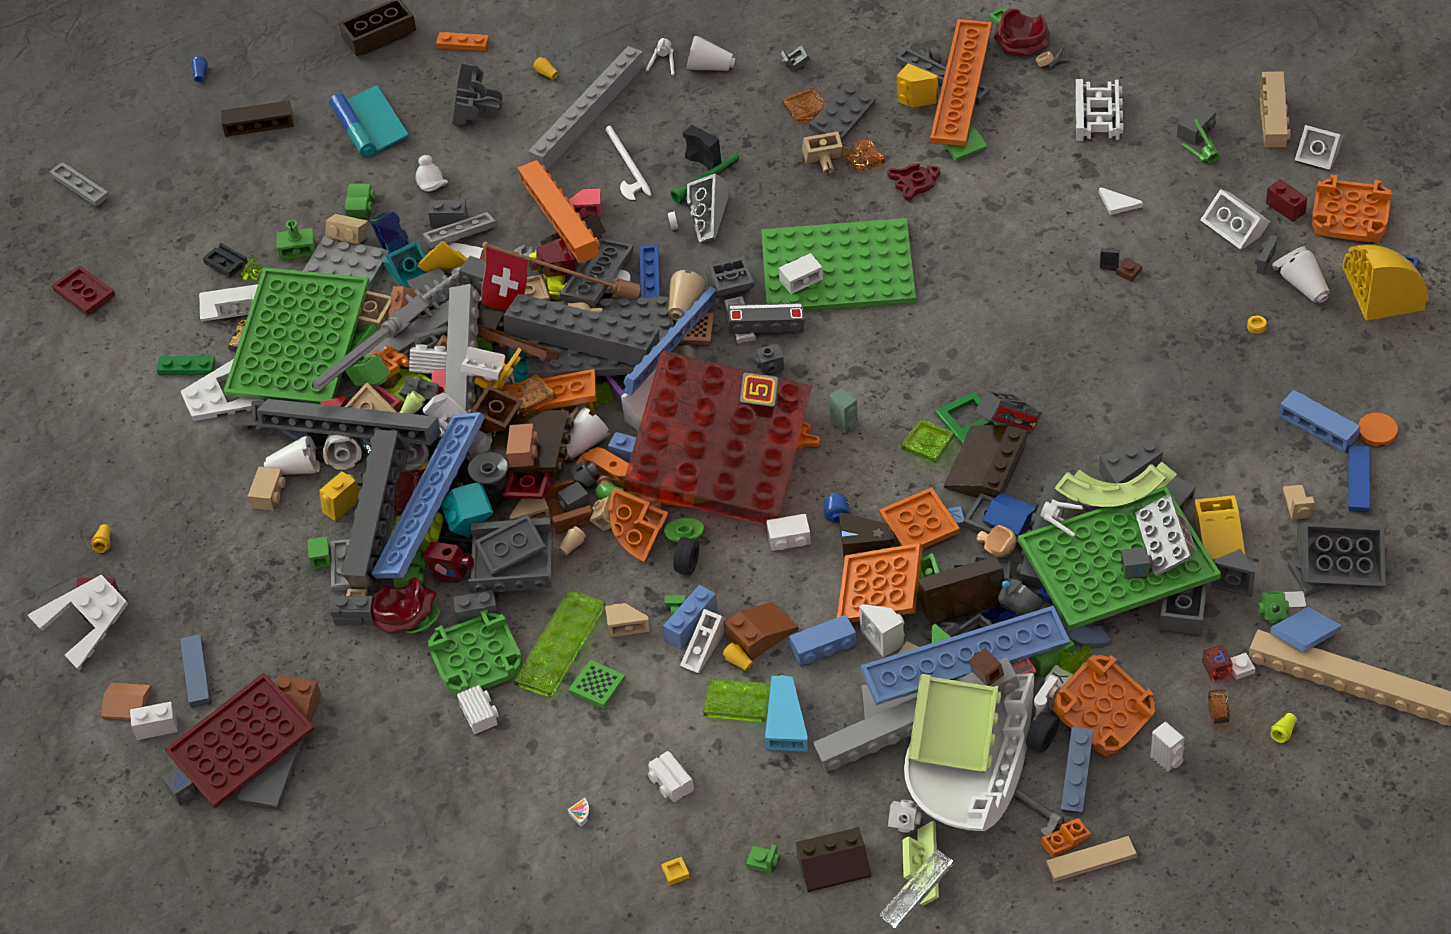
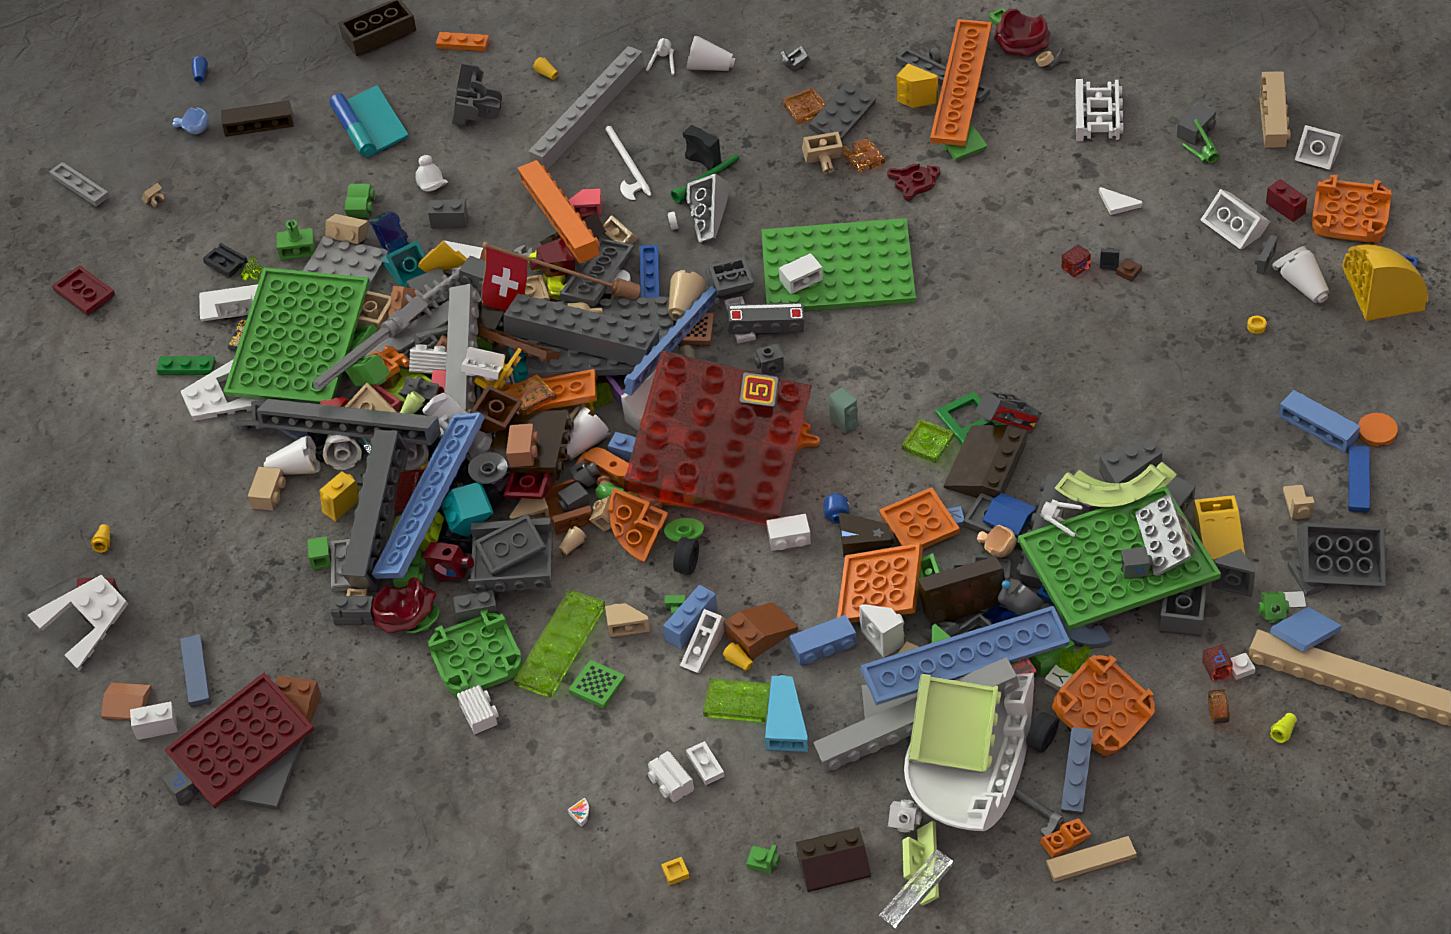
(152, 193): none -> tan tile
(193, 121): none -> light blue hair
(459, 229): light grey plate -> none
(618, 232): none -> tan slope
(705, 763): none -> white plate
(986, 667): reddish brown brick -> none
(1045, 697): white plate -> none
(1076, 260): none -> clear red brick
(1167, 746): white brick -> none

